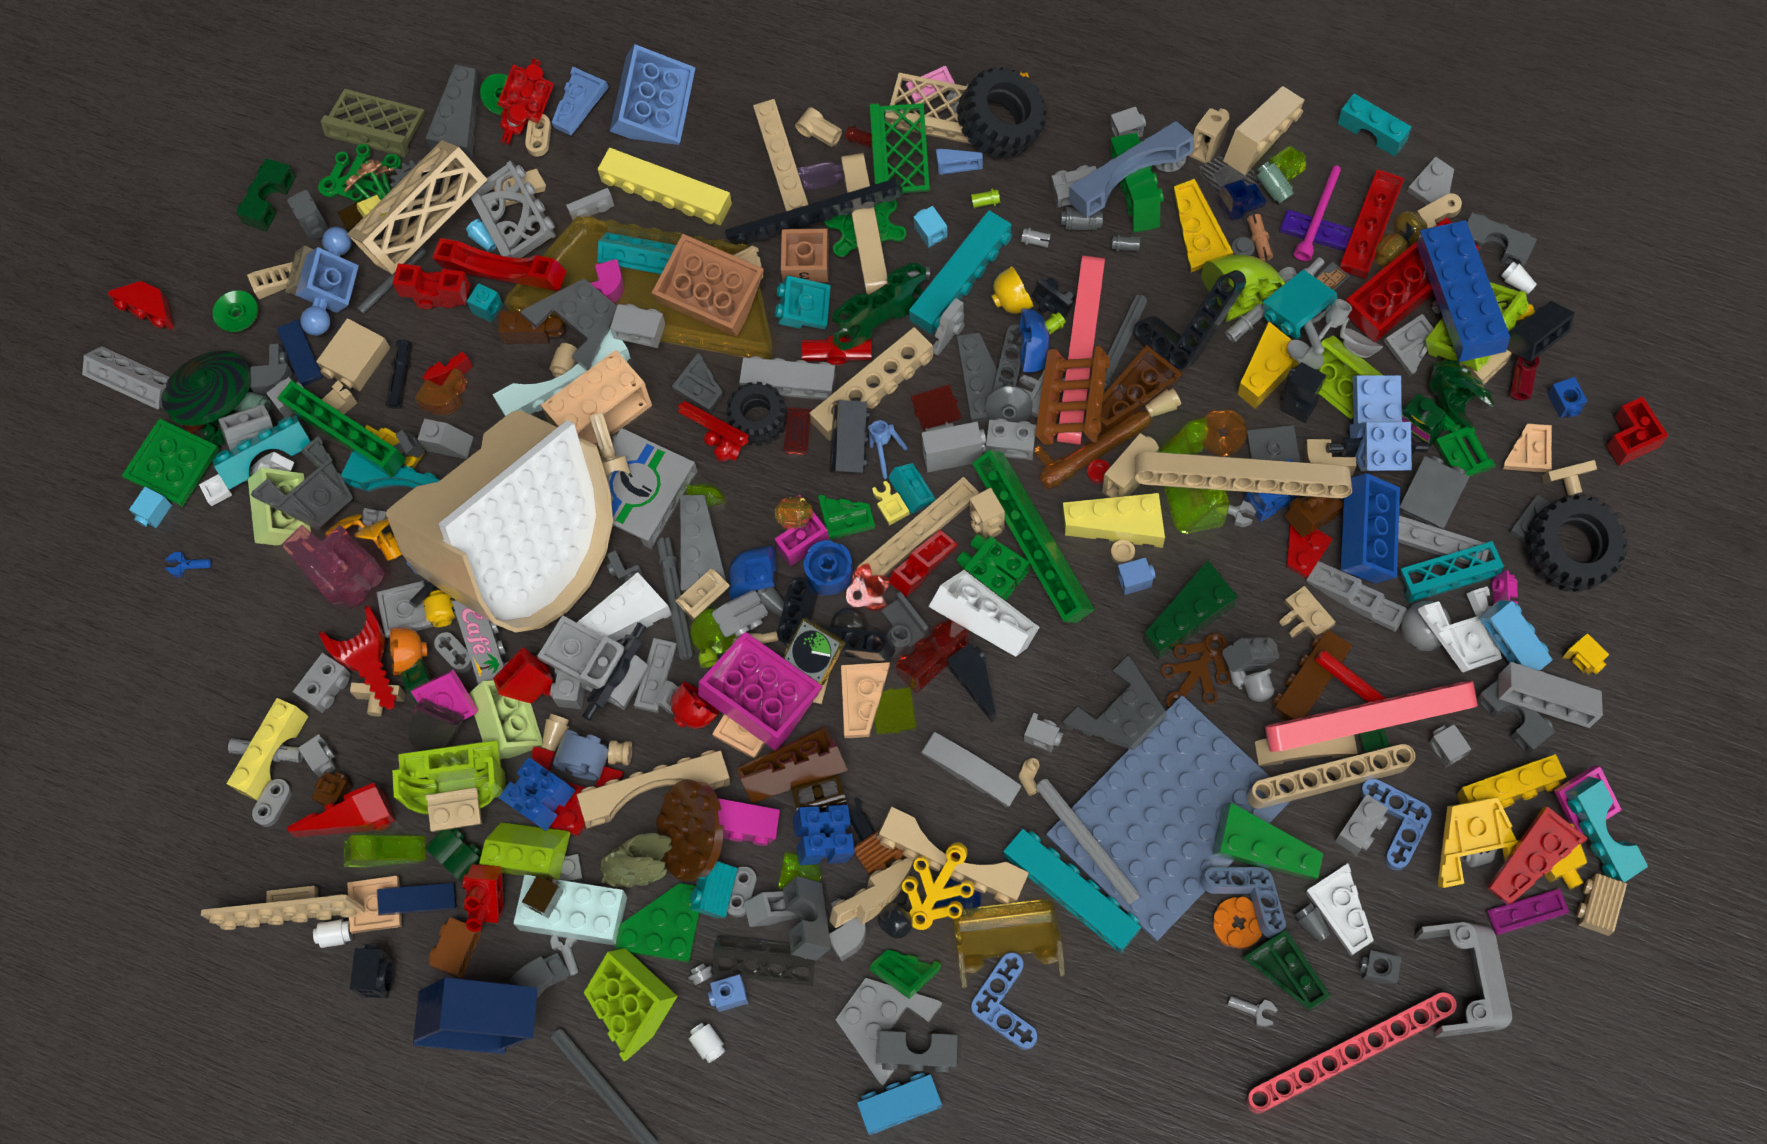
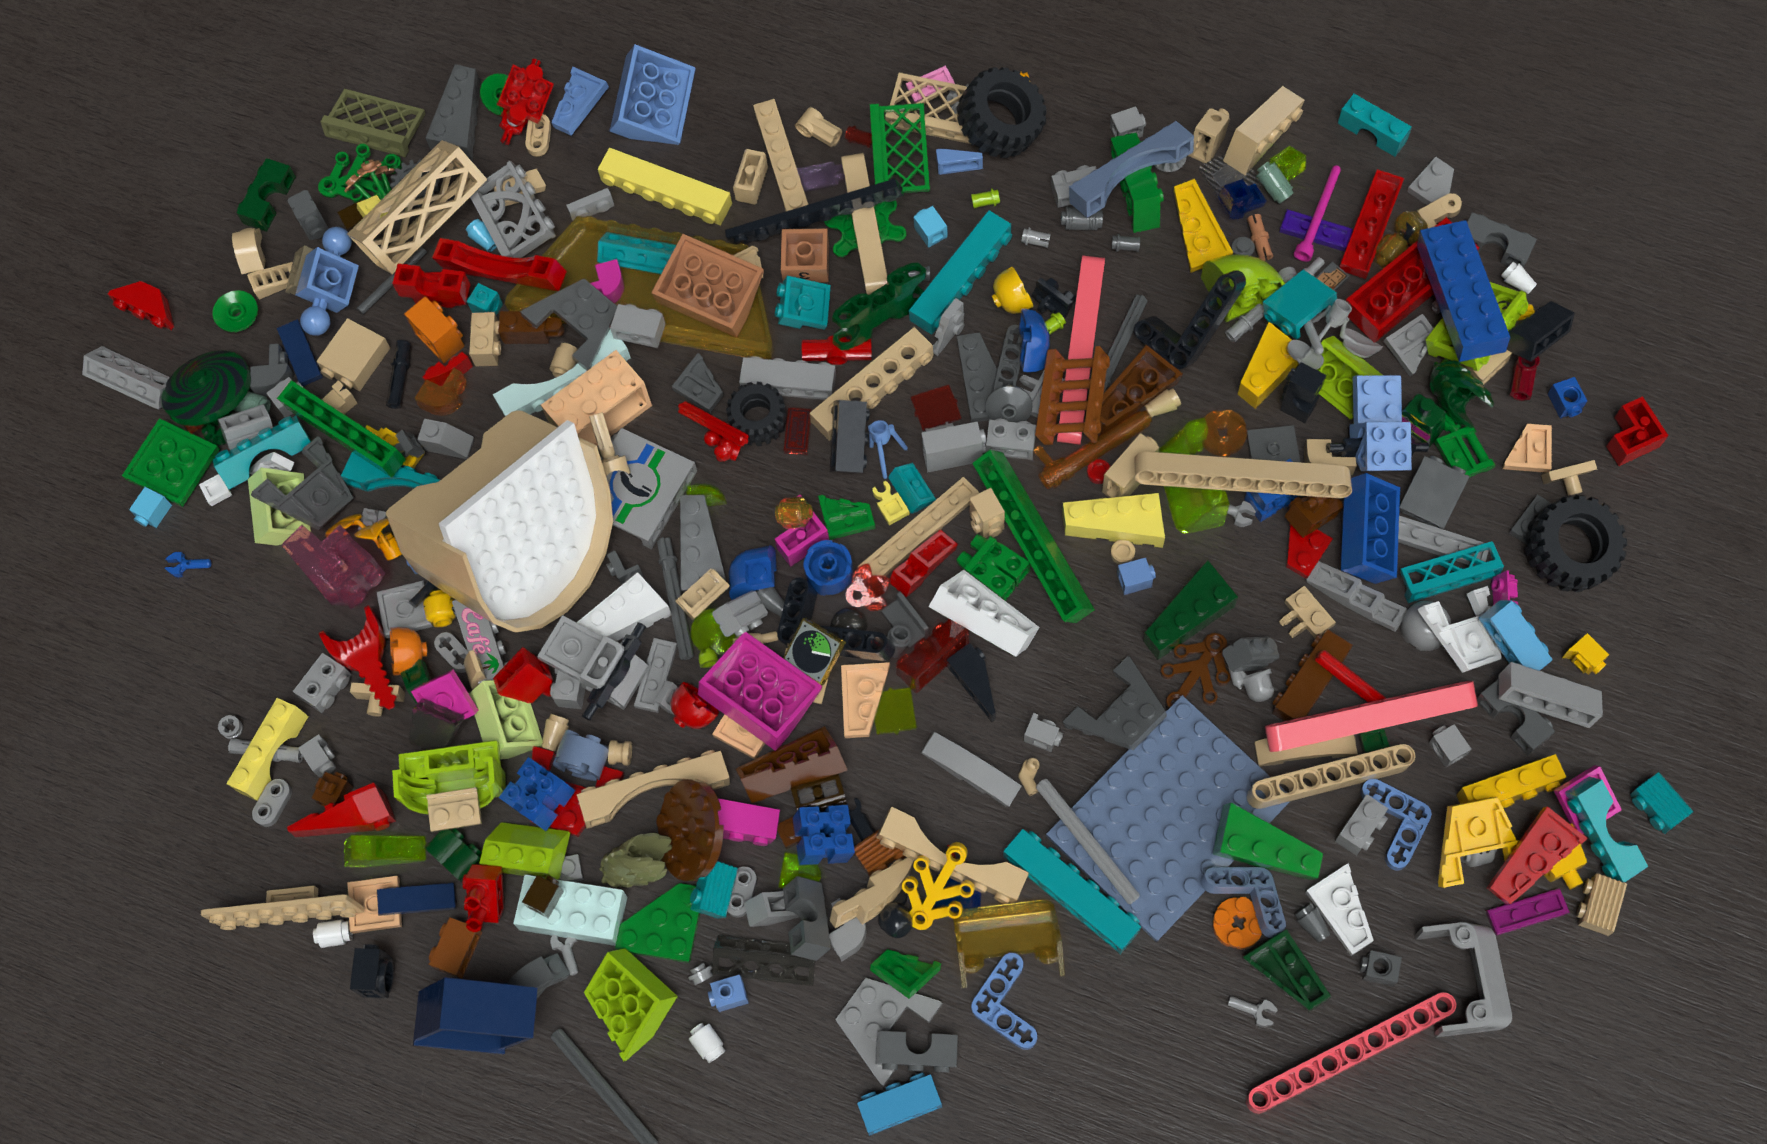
(228, 720): none -> light grey bush
(248, 250): none -> tan brick
(435, 329): none -> orange brick
(474, 669): none -> tan slope
(484, 339): none -> tan brick
(750, 176): none -> tan brick
(787, 833): none -> reddish brown plate
(1661, 803): none -> teal brick

